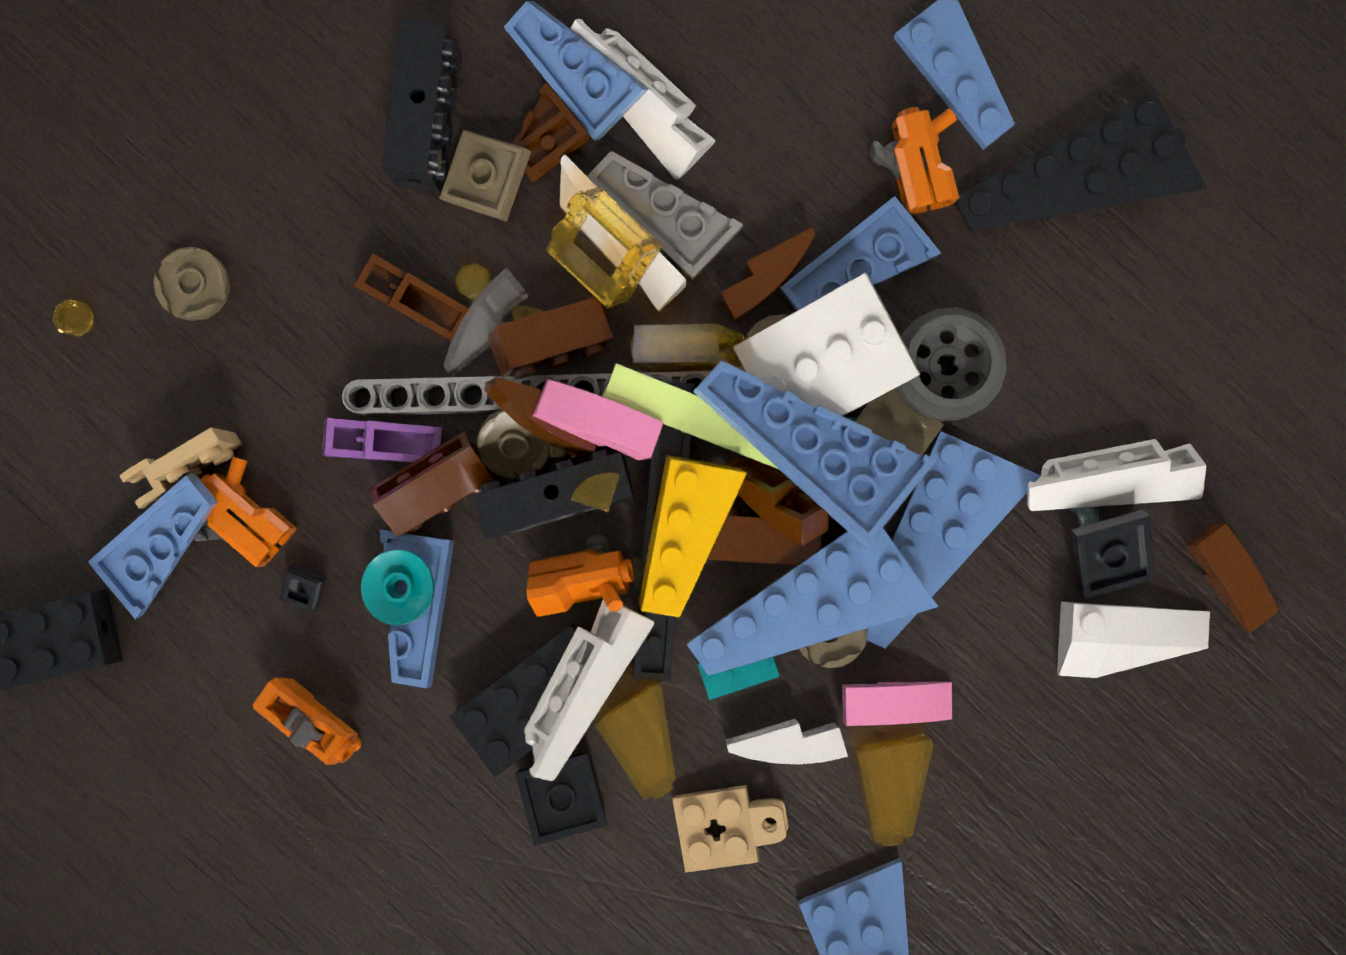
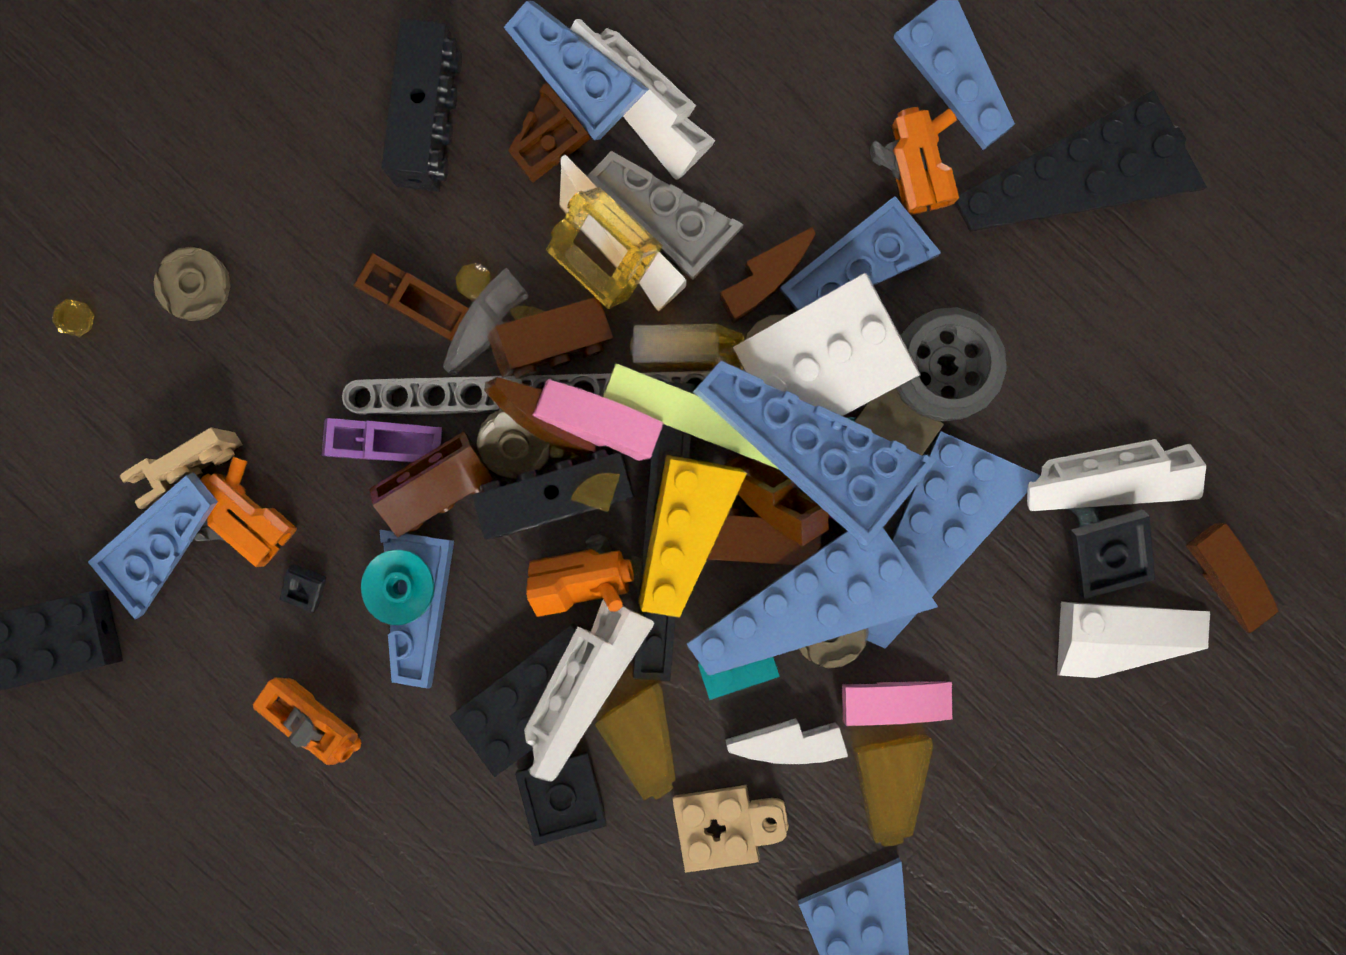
(485, 175): dark tan tile -> none

